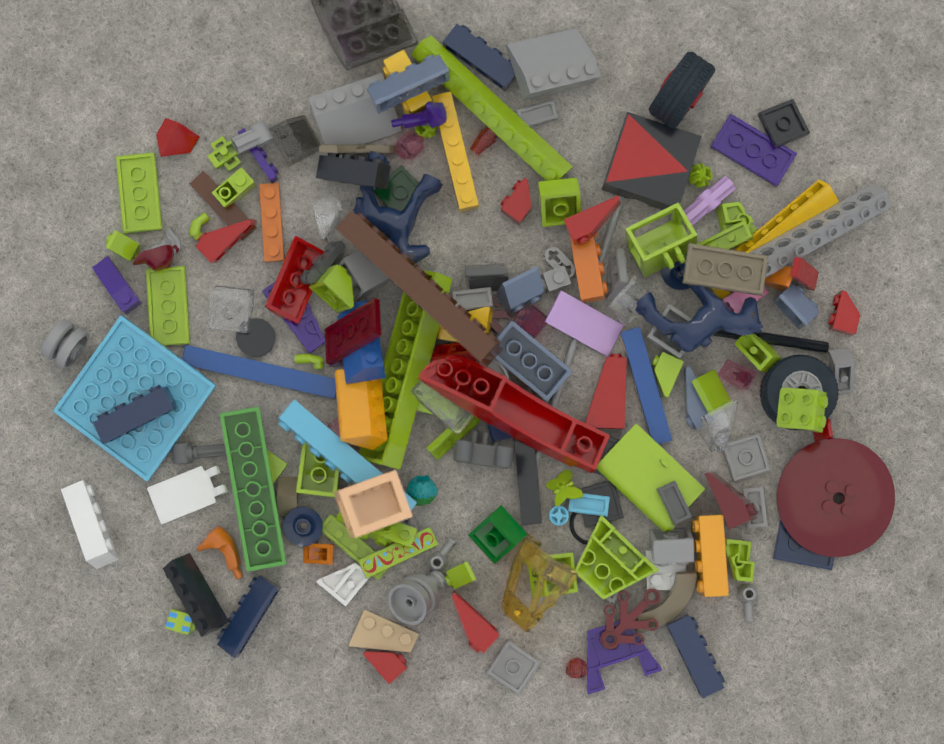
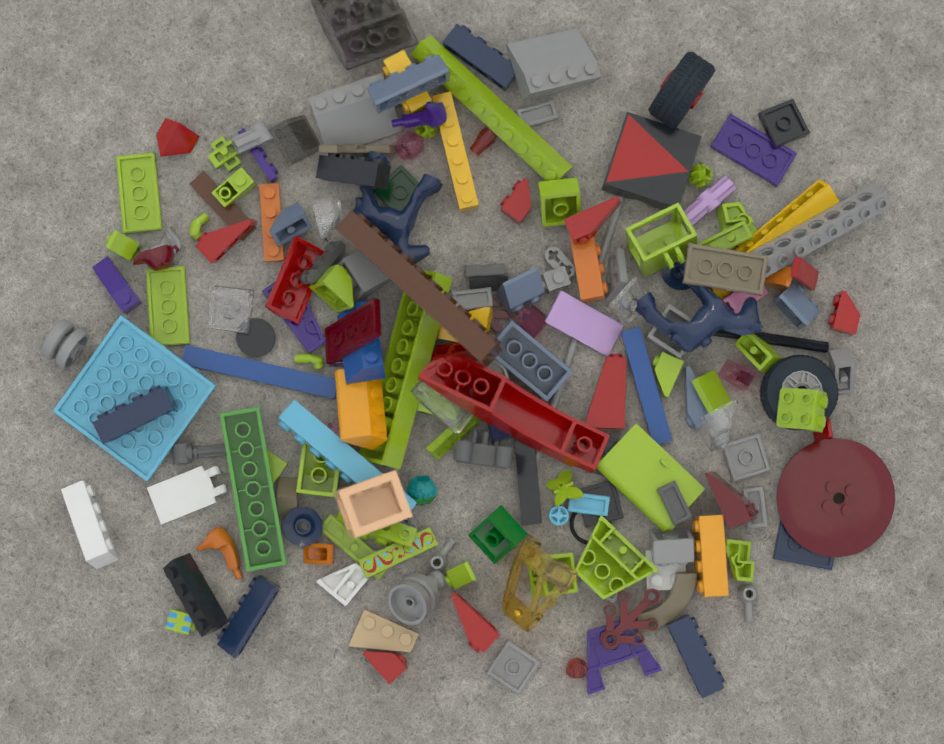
(289, 223): none -> sand blue slope

